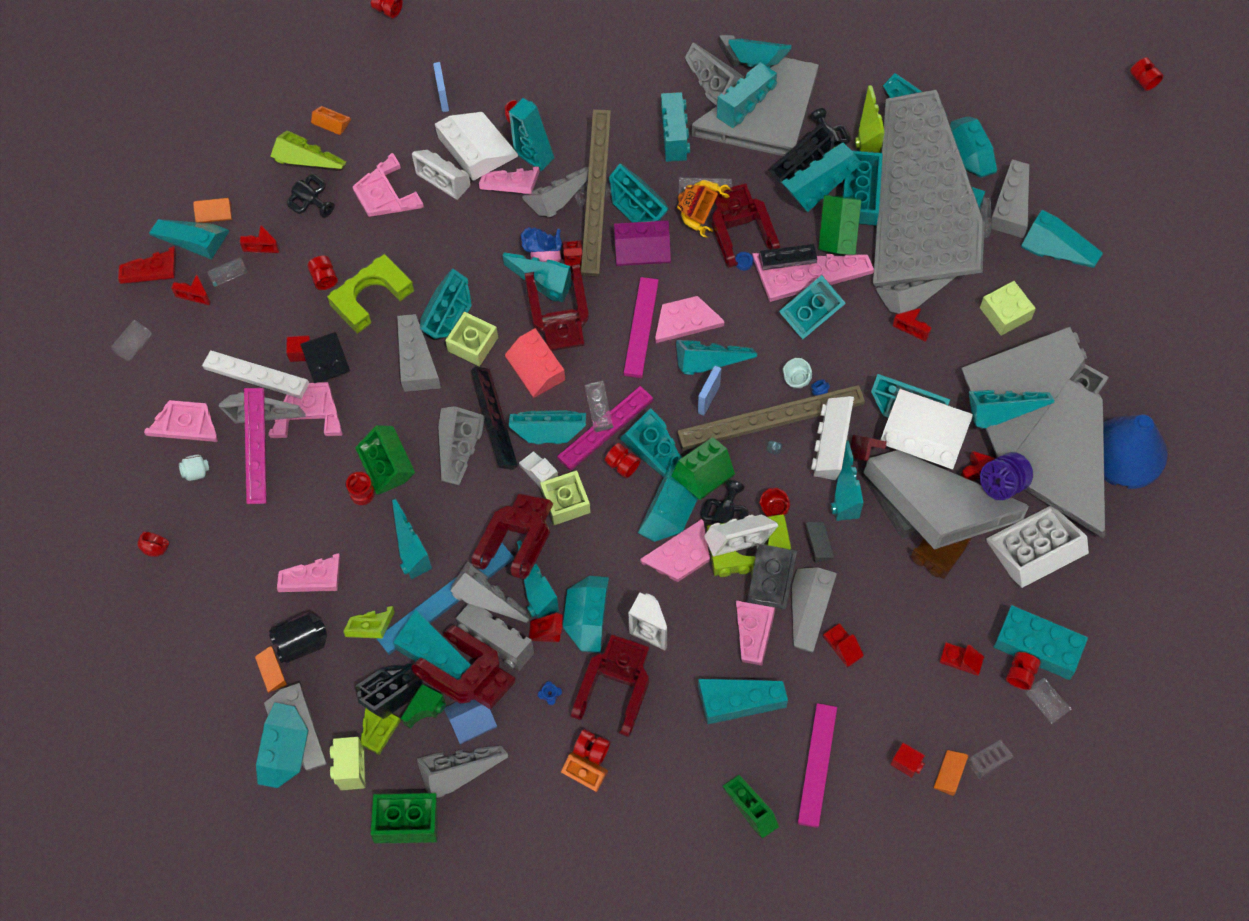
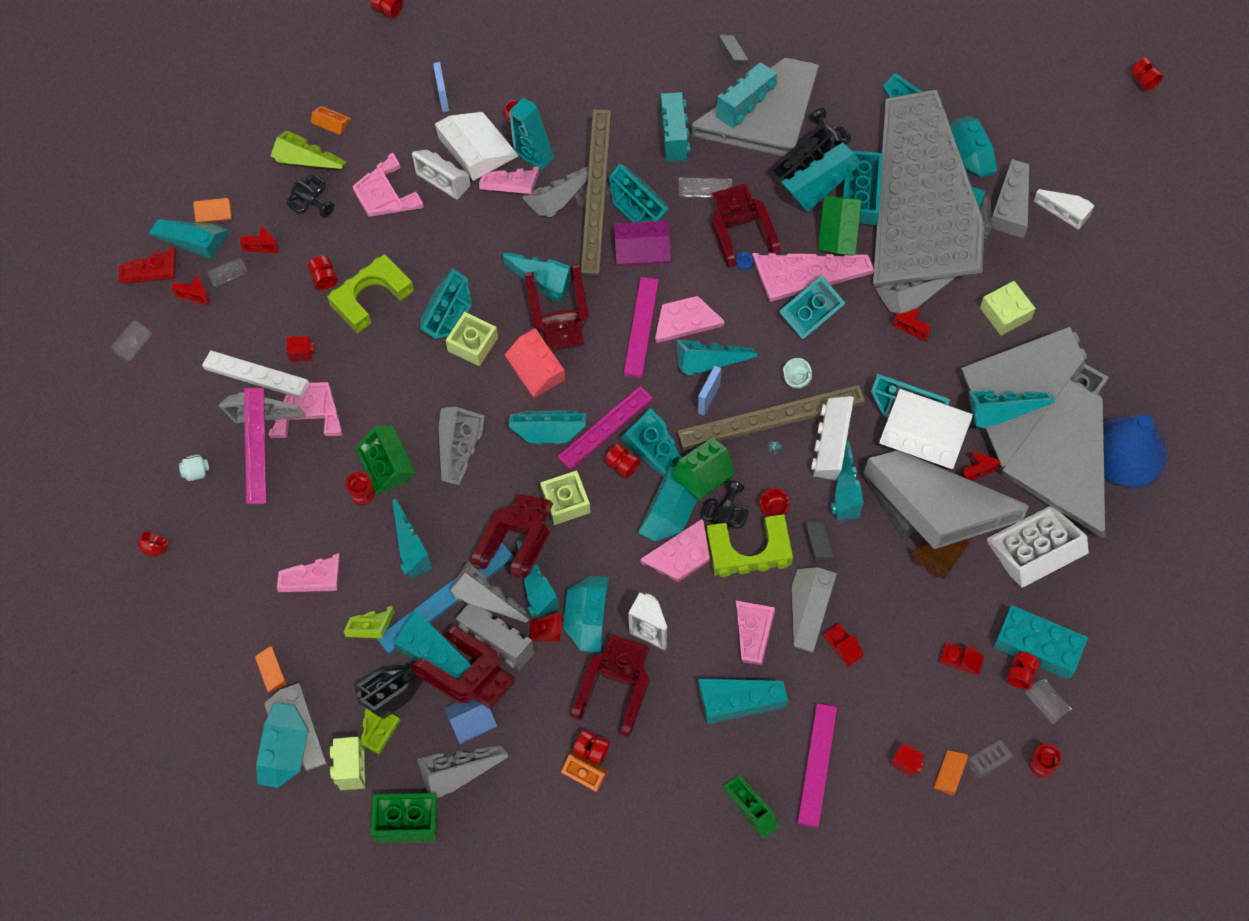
(184, 421): bright pink wing -> none
(298, 636): black cylinder -> none
(325, 357): black slope -> none
(415, 359): light grey wedge -> none
(424, 704): green arch -> none
(494, 418): black plate -> none
(538, 468): white arch -> none
(541, 244): blue hair -> none
(549, 687): blue plate -> none
(572, 252): red slope -> none
(599, 406): clear plate -> none
(697, 202): torso -> none
(712, 73): light grey wedge -> none
(739, 534): white slope -> none
(755, 51): teal wedge -> none
(771, 576): black plate -> none
(788, 256): black plate -> none
(820, 387): blue plate -> none
(862, 445): dark red panel -> none
(871, 126): lime wedge -> none
(1006, 476): dark purple wheel -> none
(1045, 760): none -> red wheel
(1056, 239): teal wedge -> none
(1065, 206): none -> white slope

